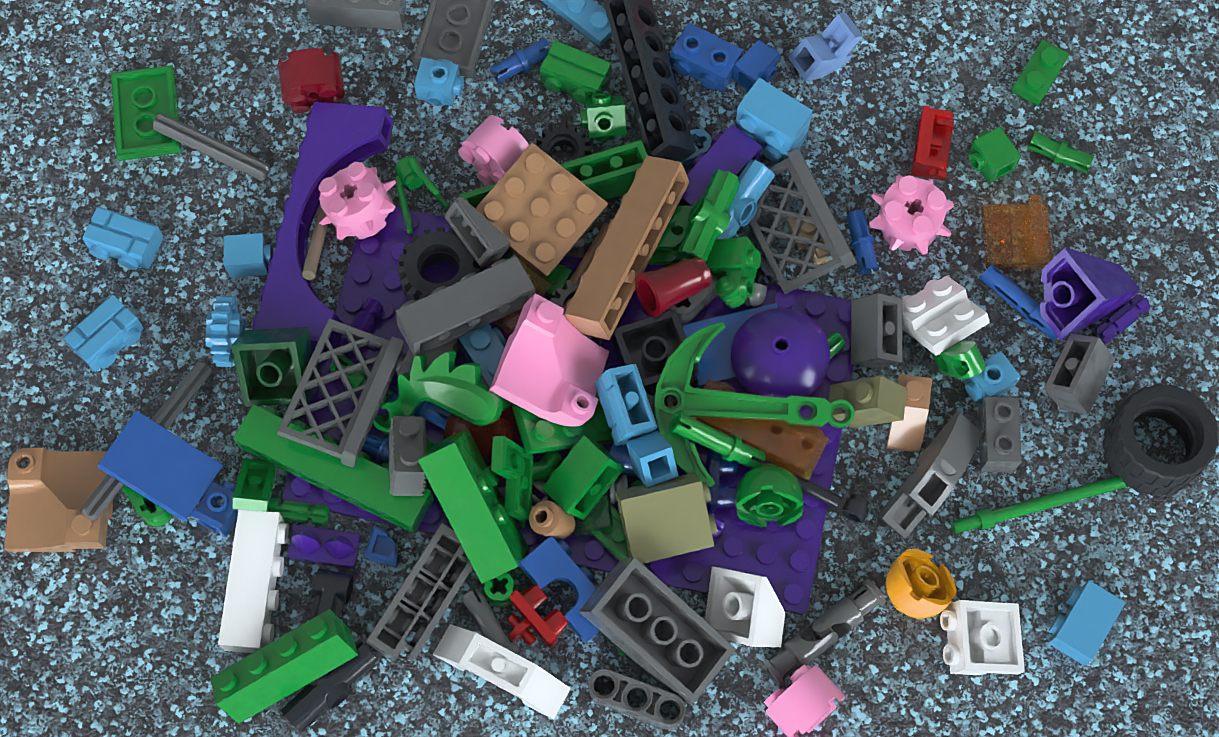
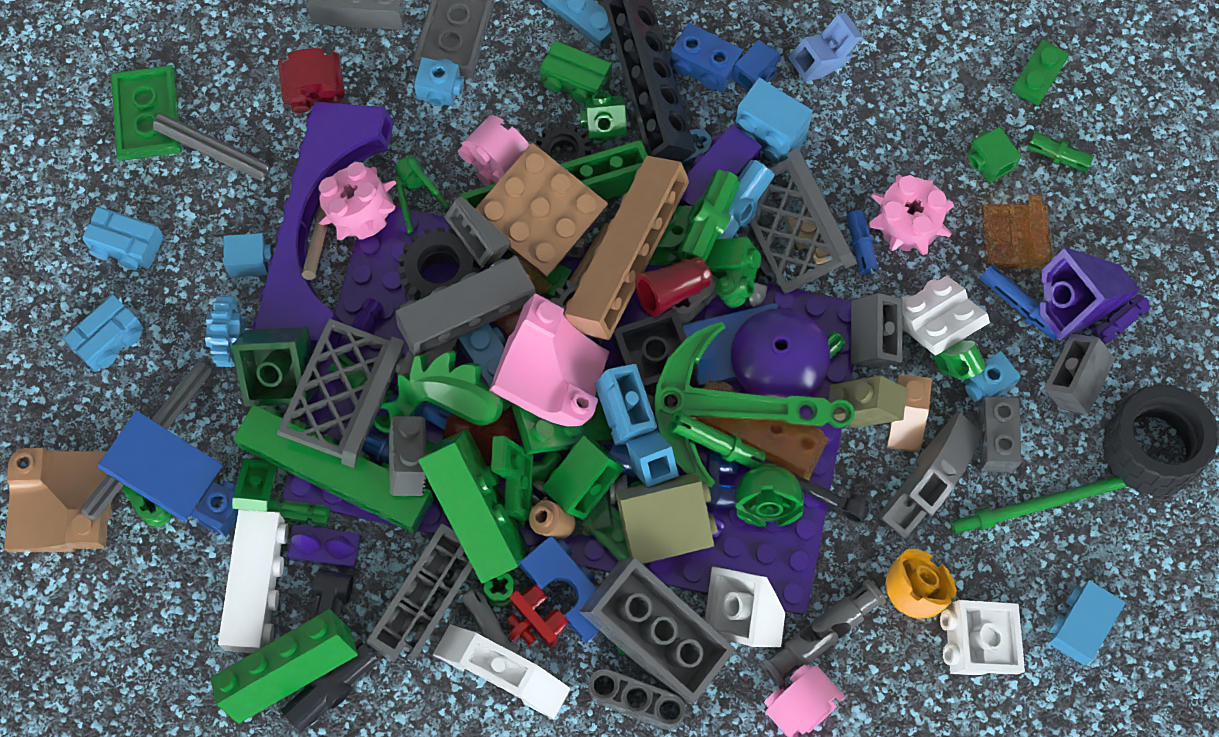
(381, 548): blue tile -> none
(520, 60): blue pin -> none
(932, 143): red hinge -> none

